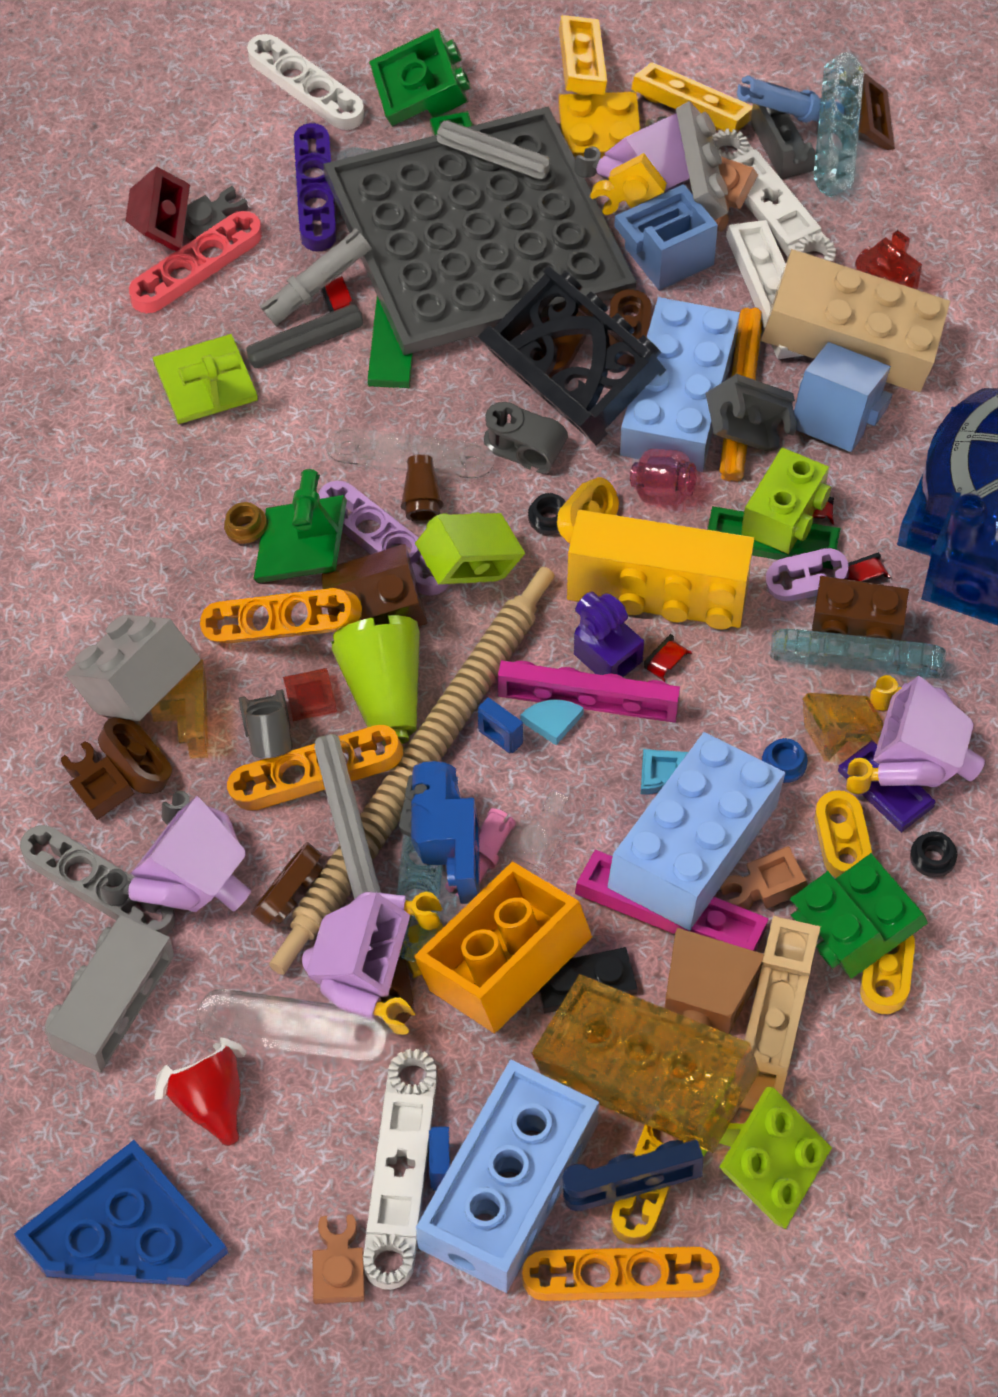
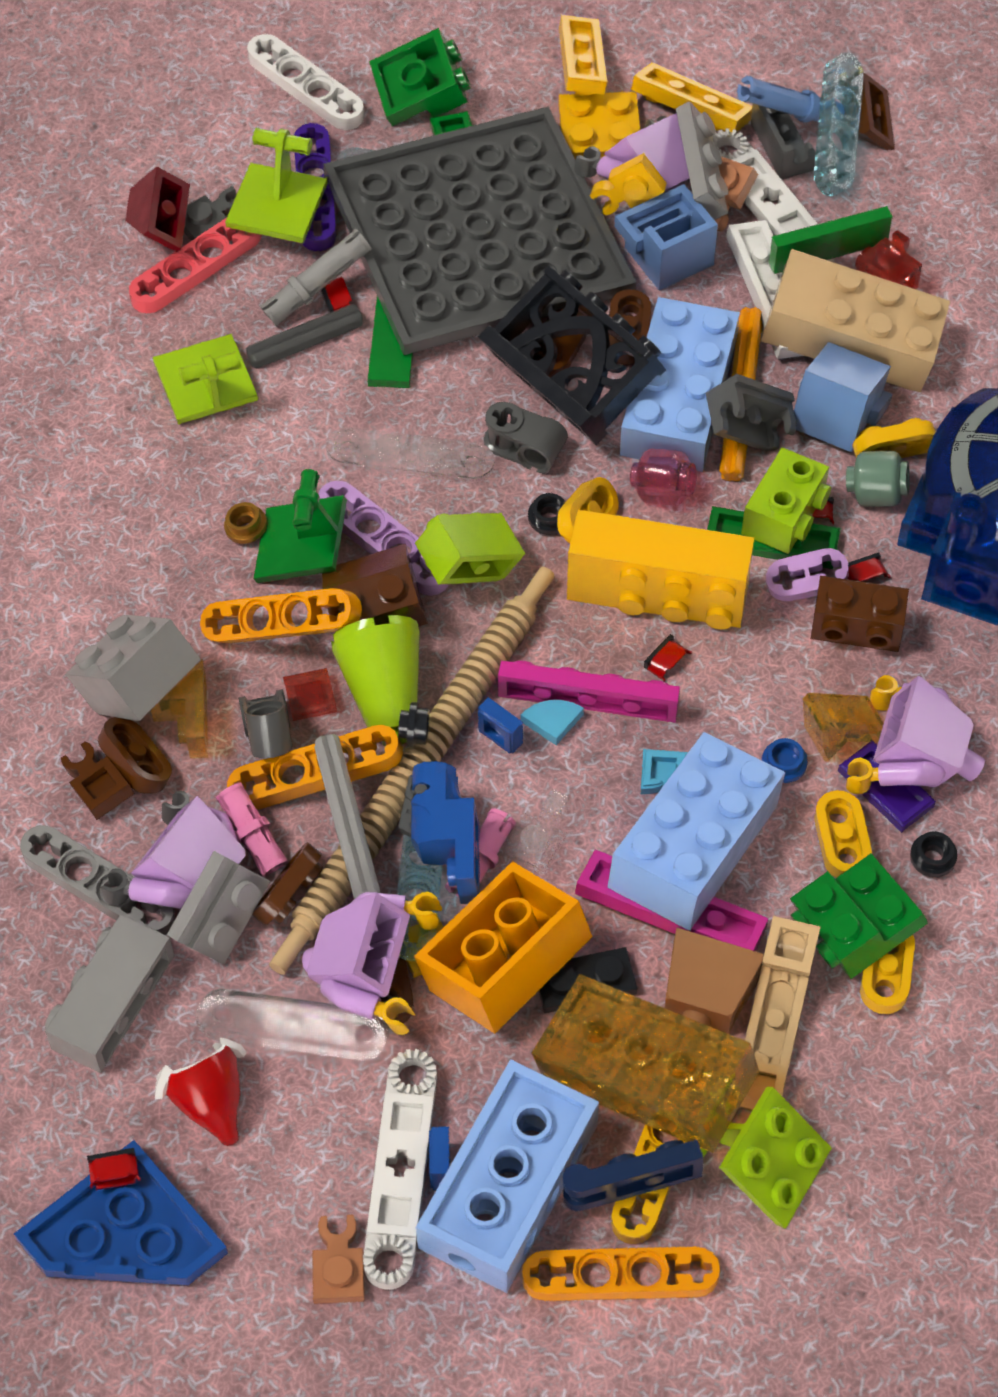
(113, 1168): none -> red piece
(218, 907): none -> light grey plate
(252, 829): none -> bright pink pin
(275, 198): none -> lime plate
(414, 725): none -> black plate
(421, 490): reddish brown cone -> none
(493, 150): light grey axle -> none
(603, 638): dark purple brick -> none
(770, 878): nougat plate -> none
(833, 237): none -> green tile
(858, 652): clear light blue beam -> none
(878, 478): none -> sand green head
(907, 439): none -> yellow plate

